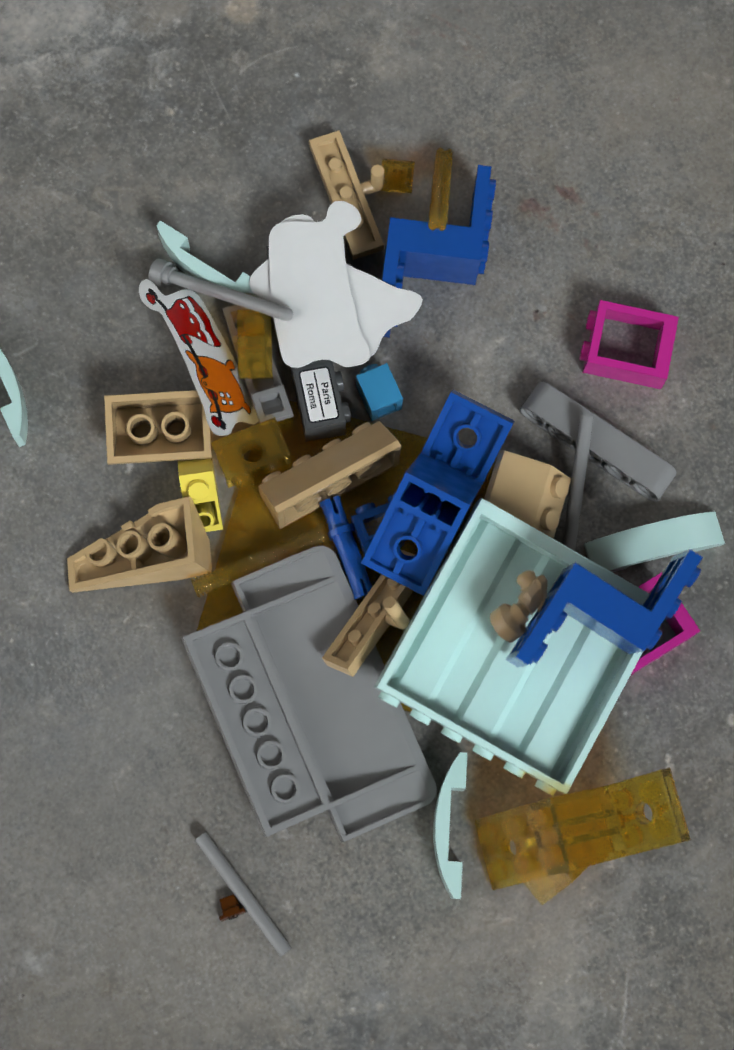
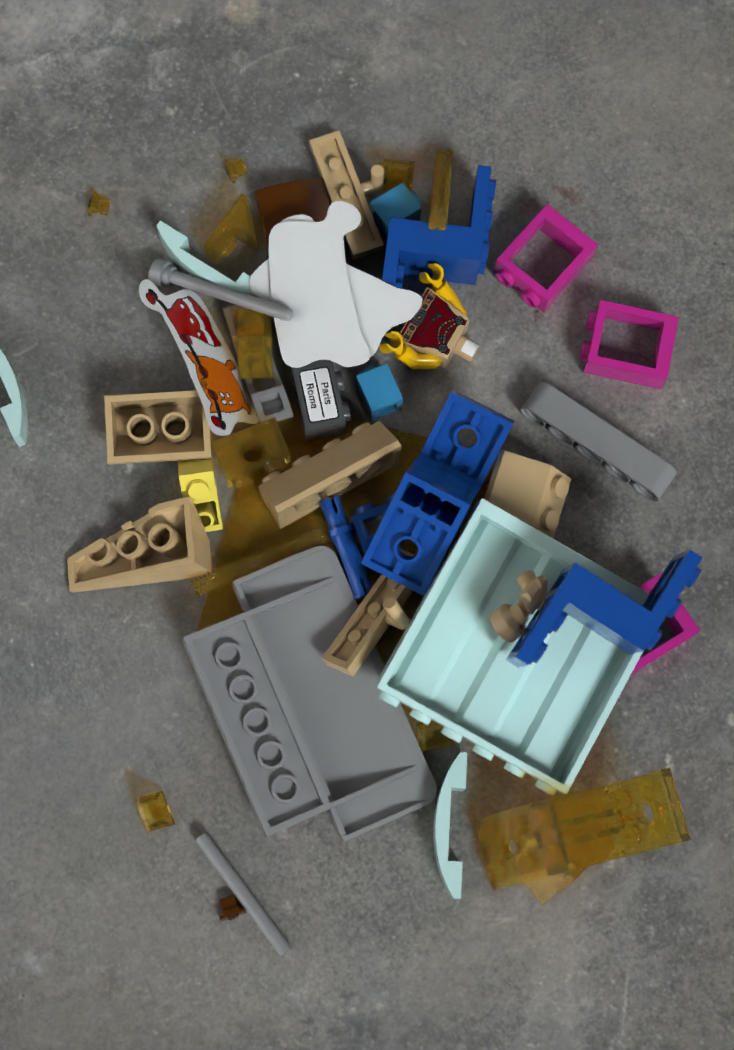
(98, 205): none -> clear yellow piece
(154, 811): none -> clear yellow slope
(235, 169): none -> clear yellow piece
(235, 225): none -> clear yellow slope
(291, 199): none -> reddish brown slope
(396, 204): none -> dark azure brick
(431, 737): none -> clear yellow slope
(435, 330): none -> torso
(563, 234): none -> dark pink window
(577, 481): light grey bar -> none
(656, 541): light aqua slope -> none

